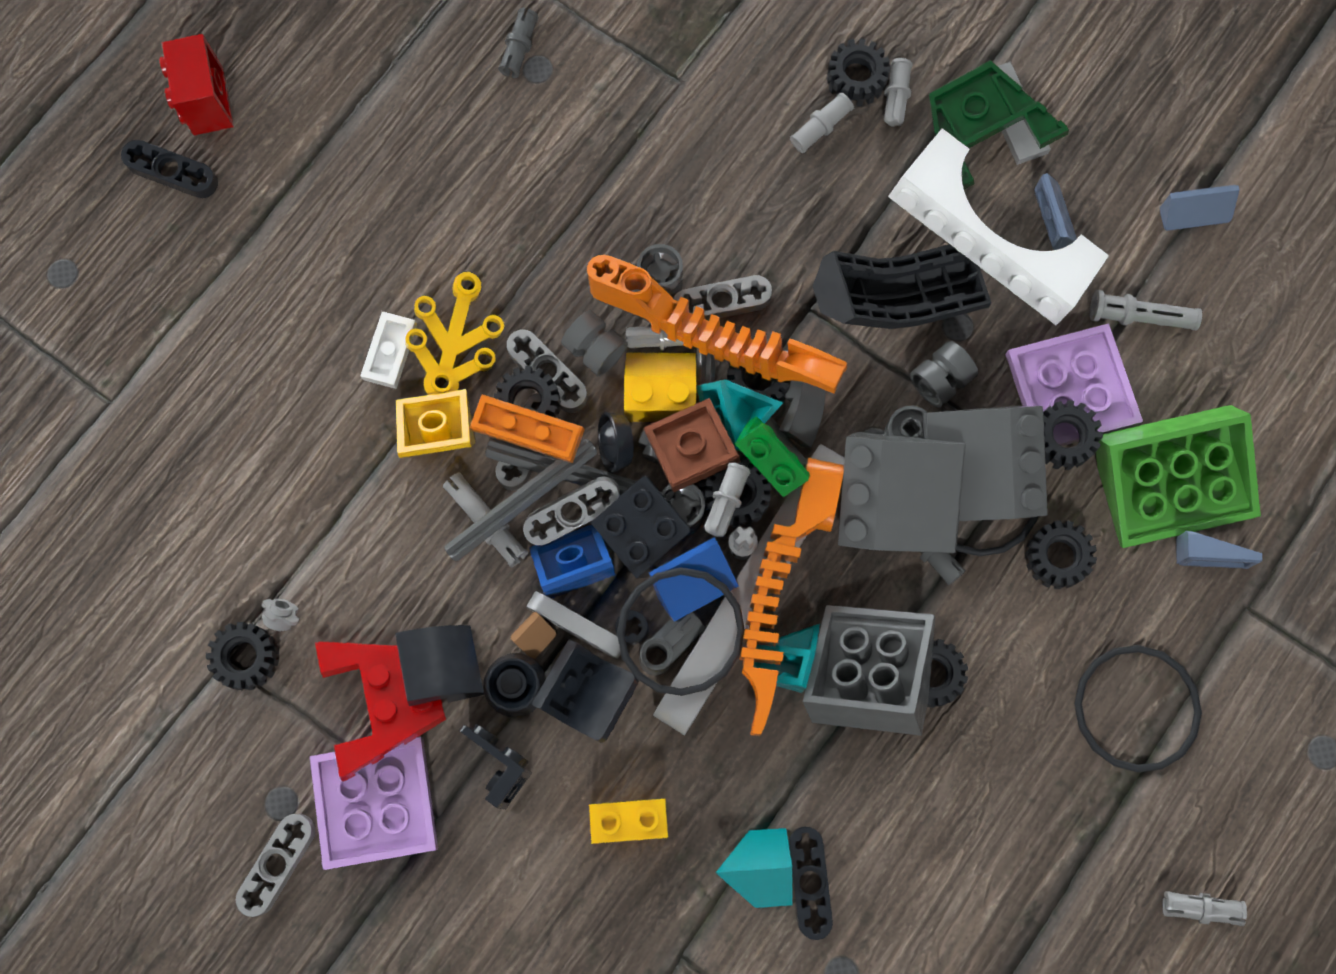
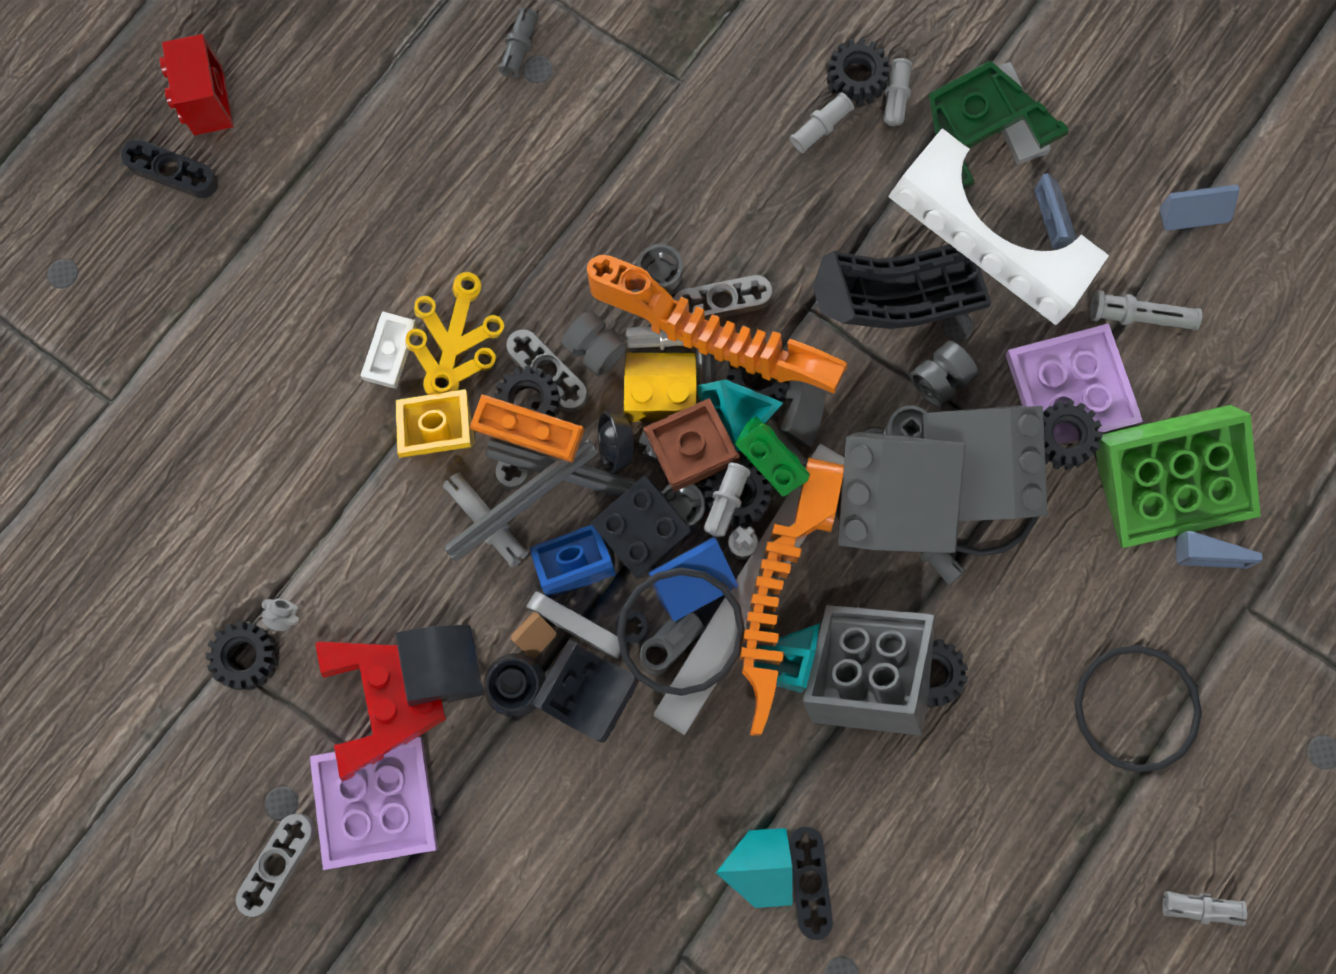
(503, 785): black bracket -> none
(544, 515): light grey beam -> none
(628, 821): yellow brick -> none
(1069, 535): black tyre -> none

